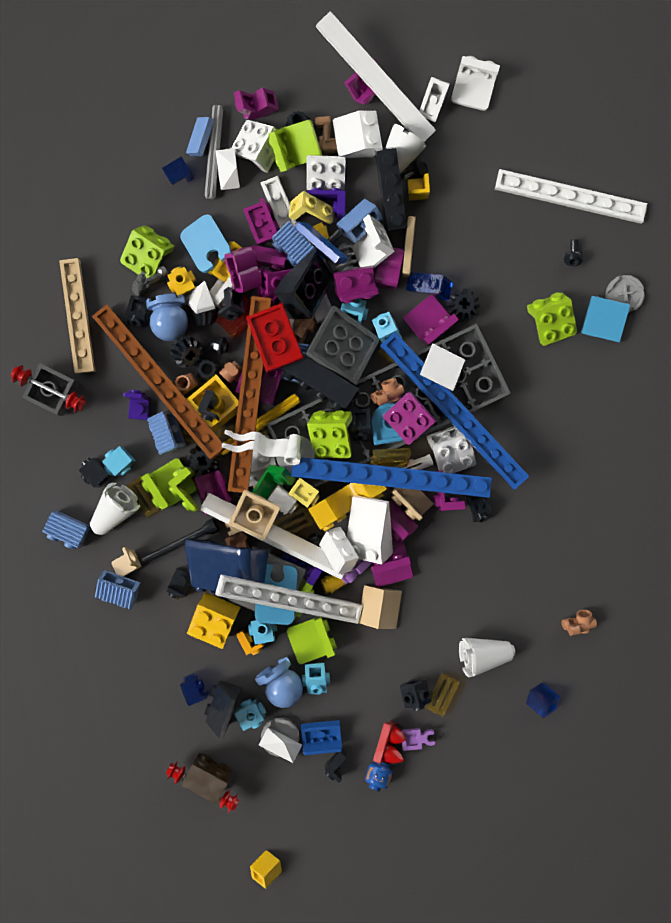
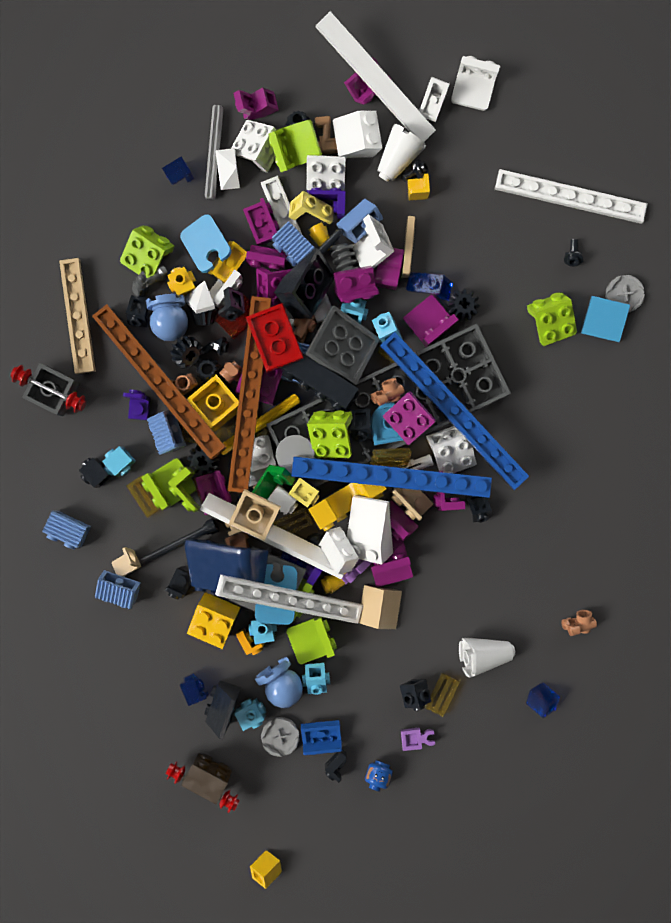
(113, 508): white cone -> none
(200, 136): medium blue tile -> none
(207, 404): black bracket -> none
(243, 269): magenta brick -> none
(268, 447): white flag -> none
(280, 744): white slope -> none
(321, 242): tile -> none
(390, 188): black brick -> none
(390, 735): red tile -> none
(442, 367): white sticker -> none

